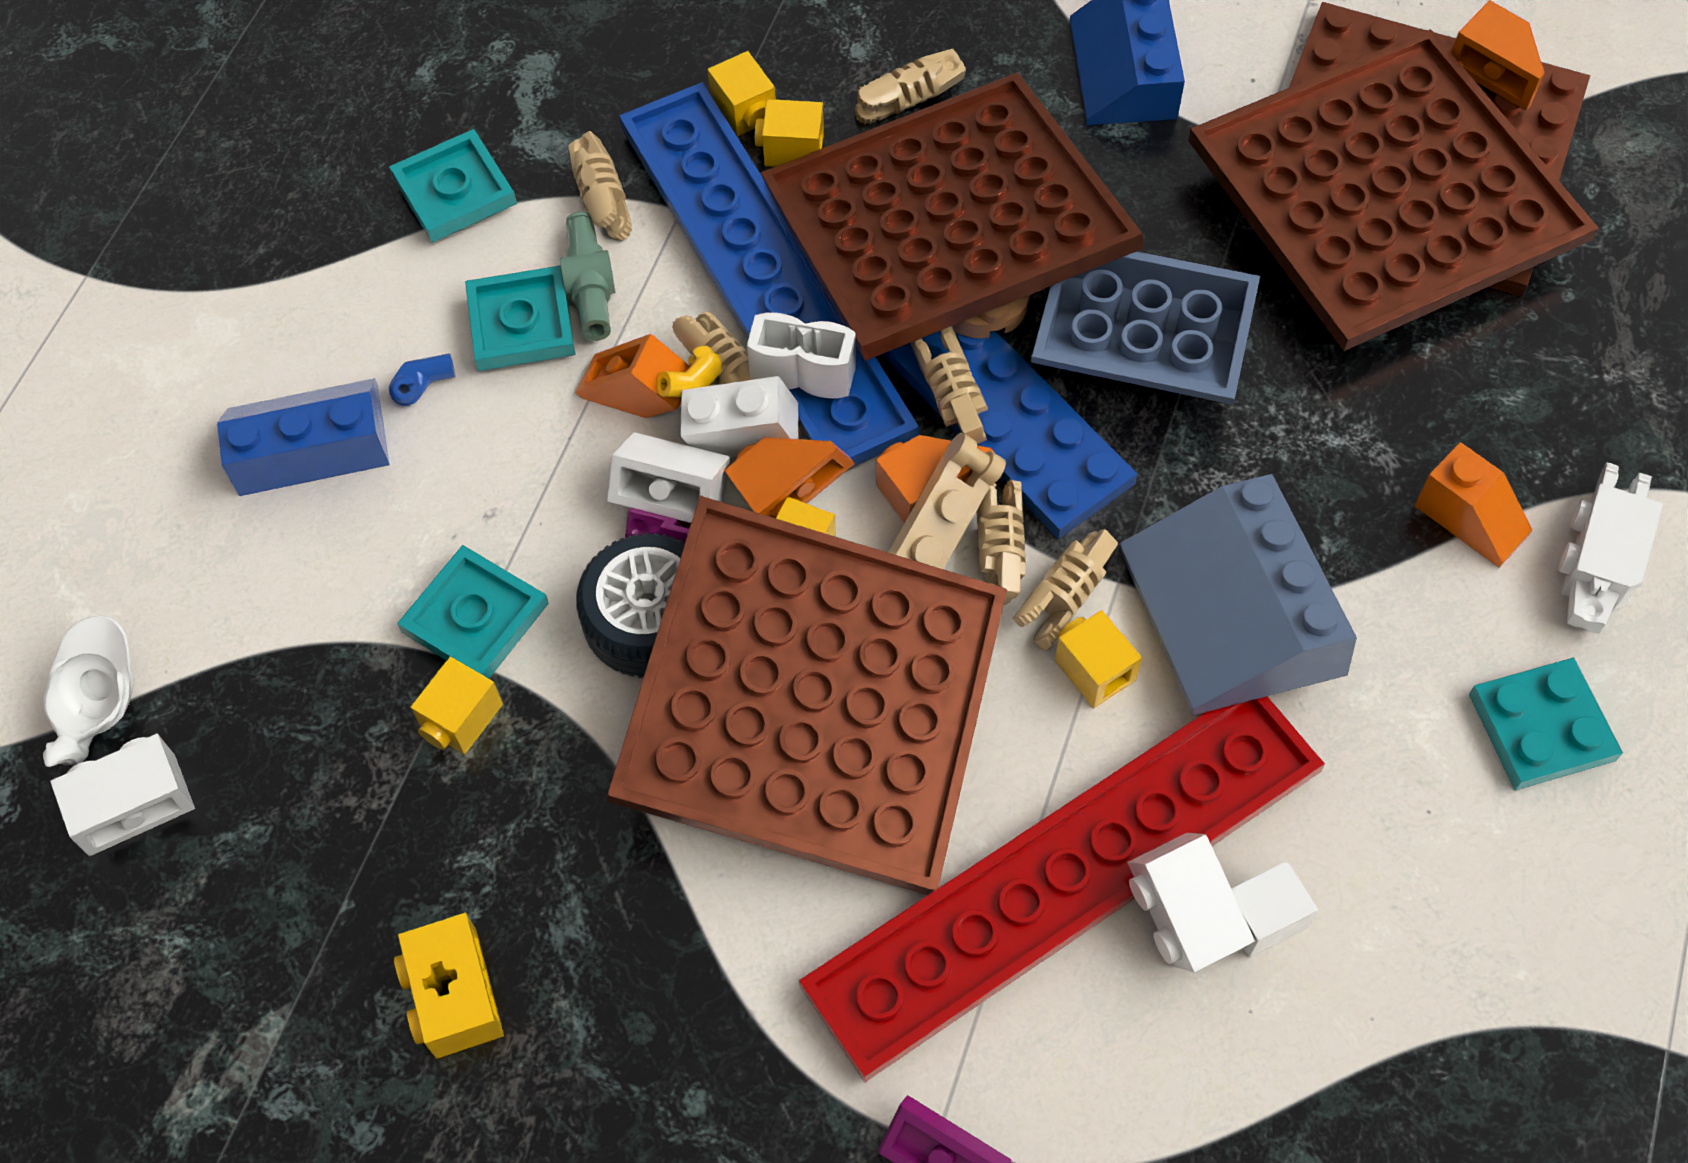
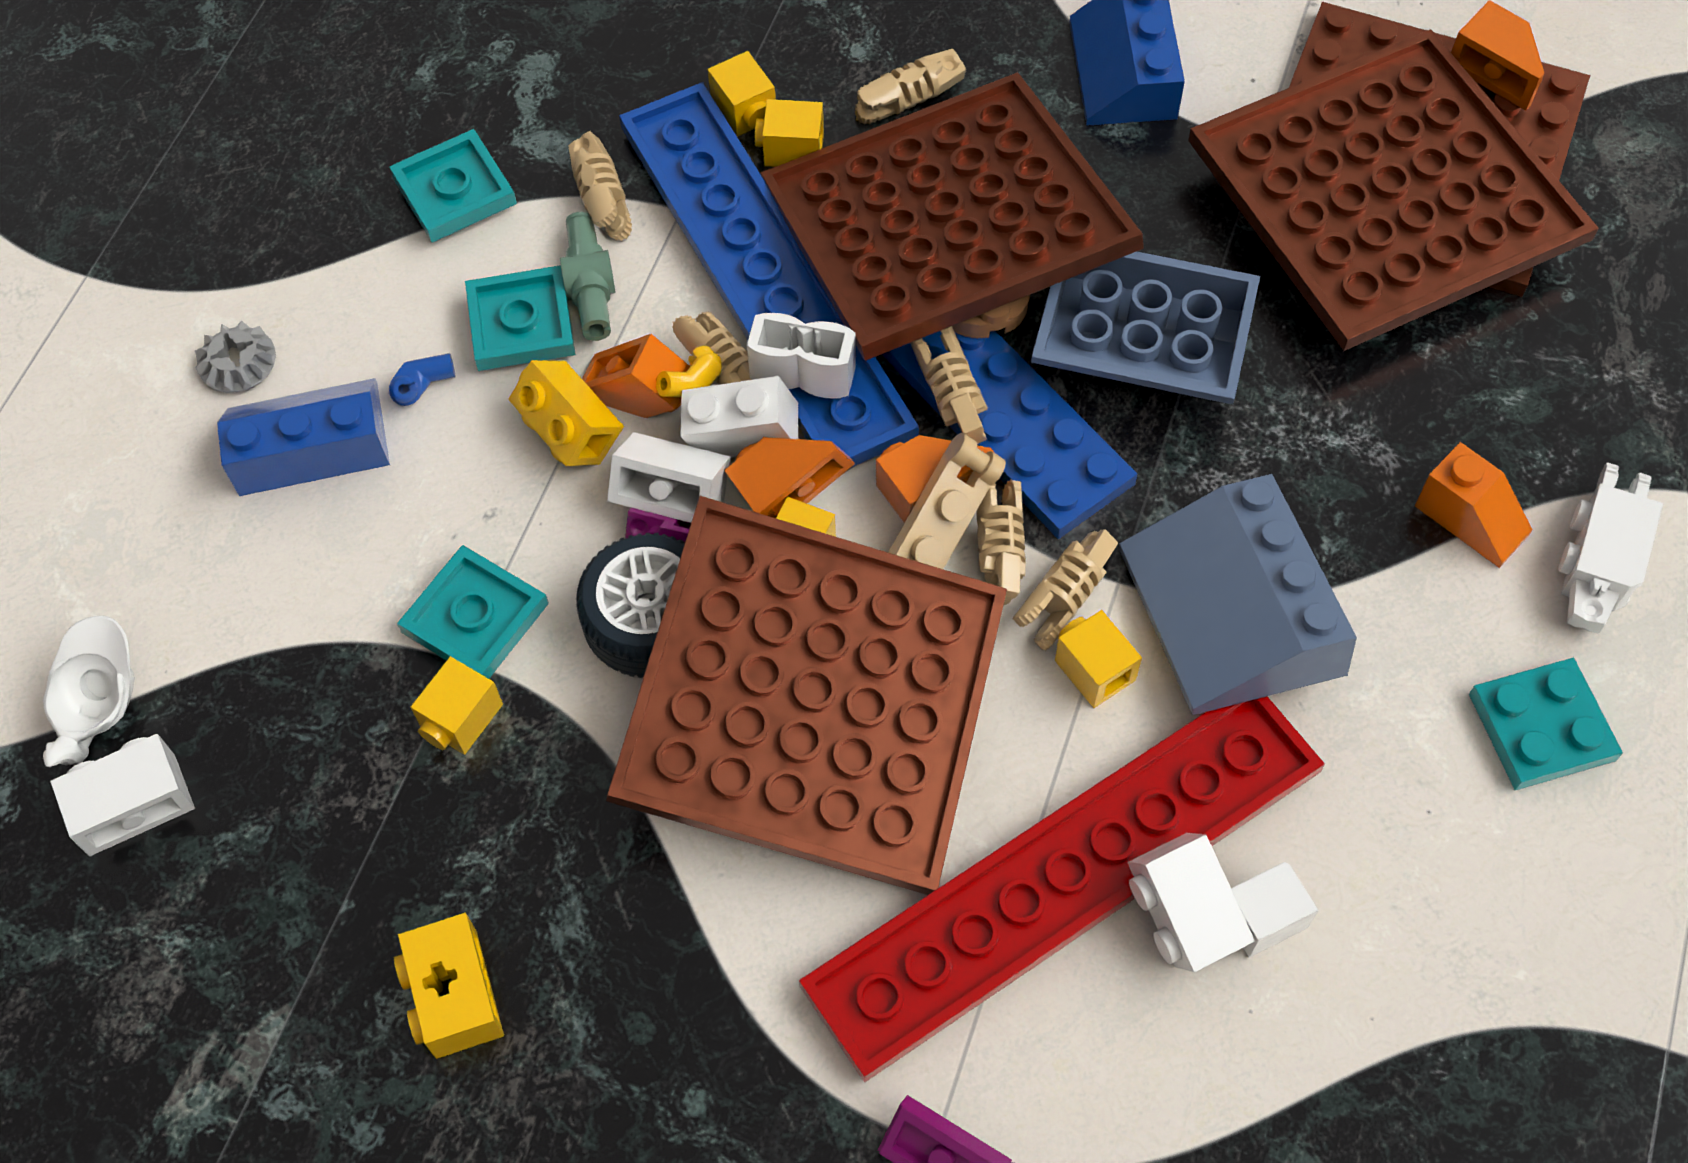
(255, 353): none -> light grey gear
(565, 413): none -> yellow brick

